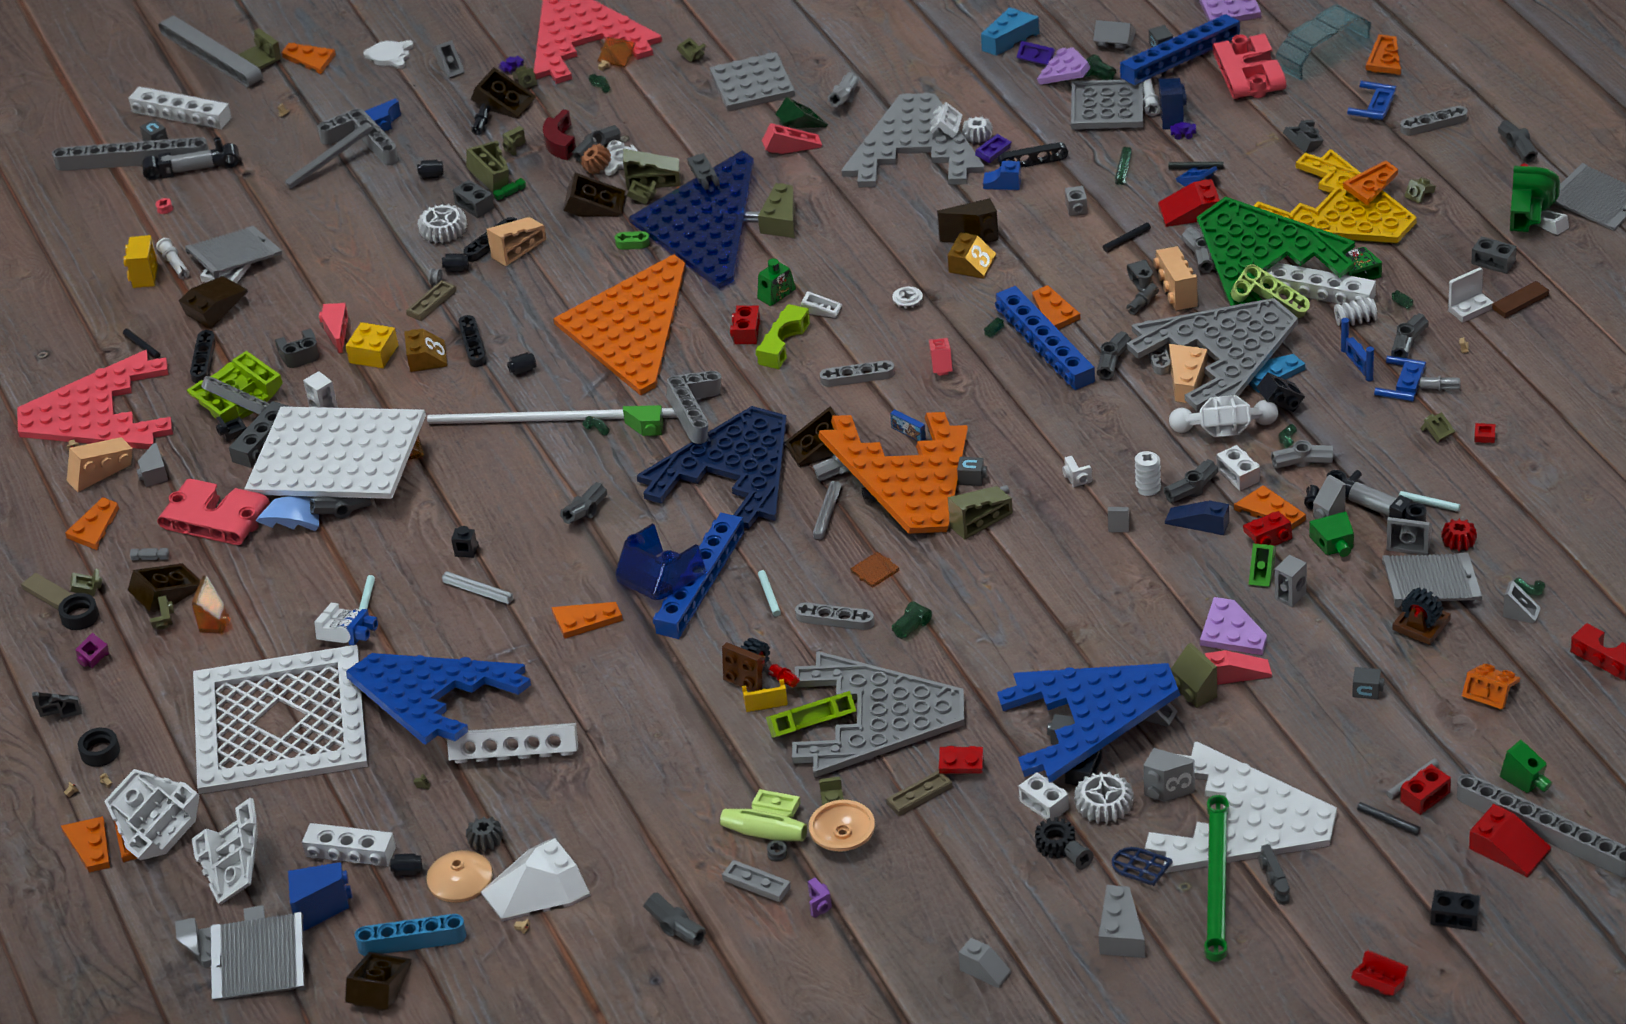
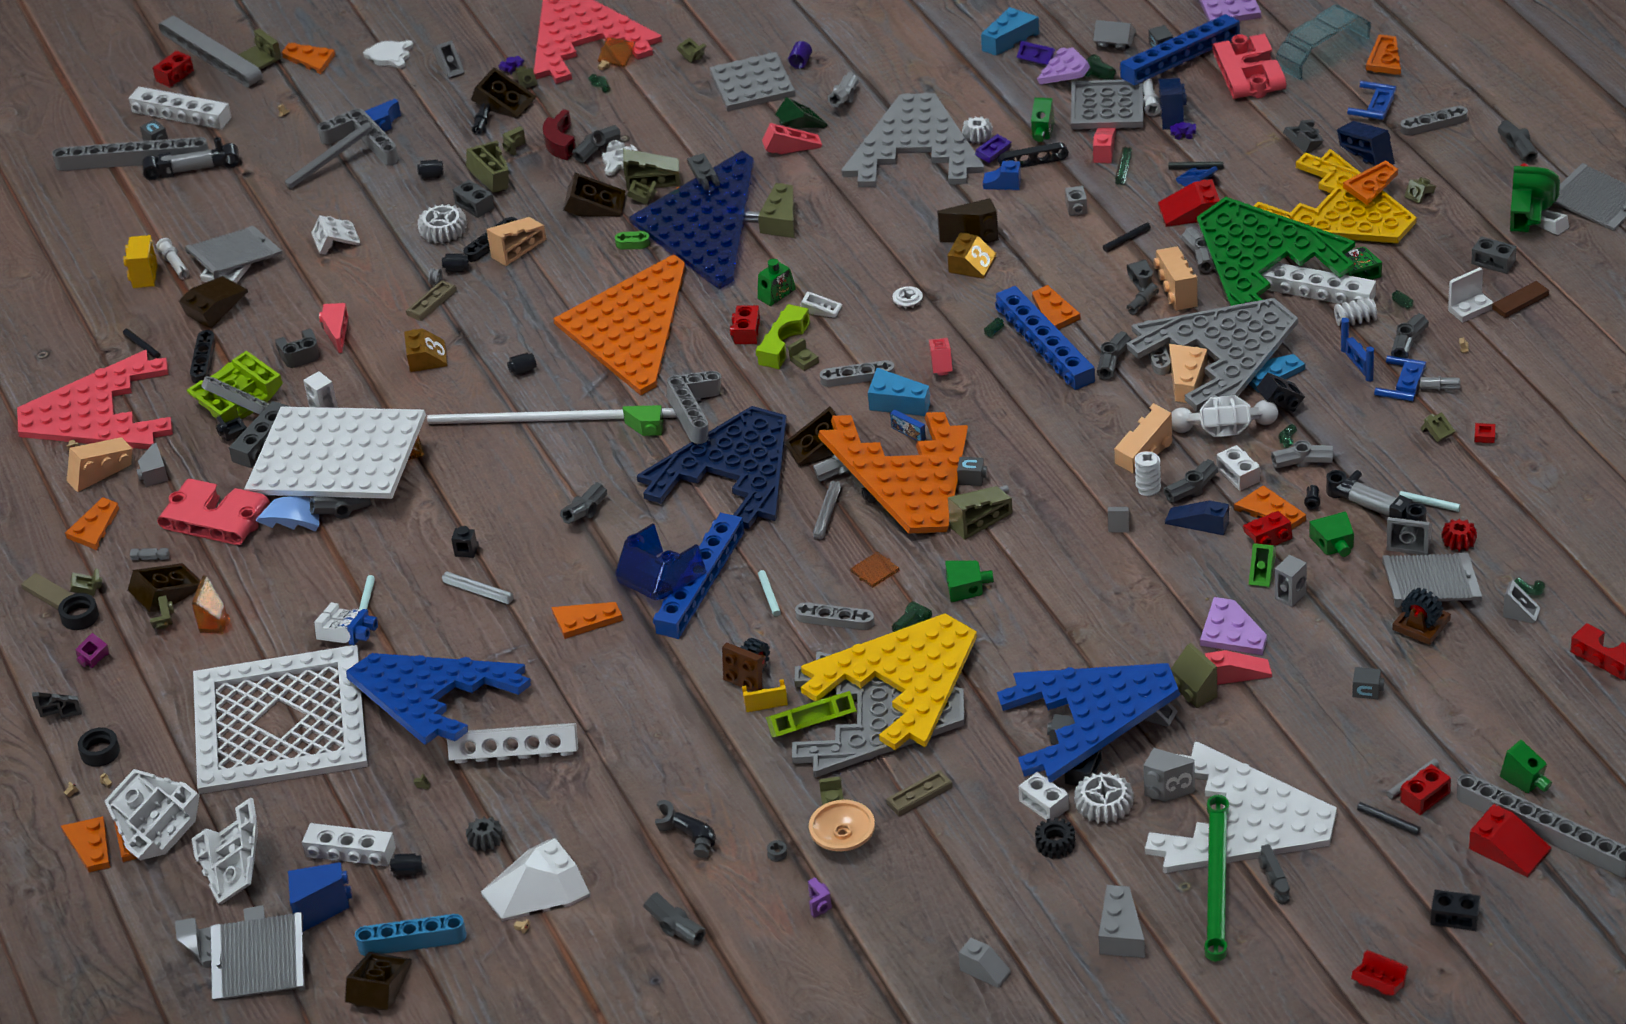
(164, 206): coral bush -> none
(173, 68): none -> red brick
(332, 229): none -> white bracket
(372, 345): yellow brick -> none
(459, 876): light nougat dish -> none
(472, 340): black beam -> none
(509, 189): green axle -> none
(596, 159): nougat gear -> none
(598, 423): clear green arm -> none
(701, 833): none -> piece
(756, 881): light grey plate -> none
(767, 818): yellowish green plate -> none
(783, 673): red axle -> none
(800, 54): none -> dark purple piece
(801, 355): none -> olive bracket
(896, 392): none -> dark azure wedge
(915, 660): none -> yellow wing
(946, 119): white bracket -> none
(961, 760): red bracket -> none
(965, 579): none -> green torso
(1042, 127): none -> green torso
(1076, 475): white bracket -> none
(1079, 855): dark grey bush -> none
(1103, 145): none -> coral slope
(1148, 863): dark blue window -> none
(1151, 435): none -> light nougat wedge
(1277, 288): yellowish green beam -> none
(1330, 498): light grey slope -> none
(1366, 141): none -> dark blue wedge
(1489, 685): orange bracket -> none

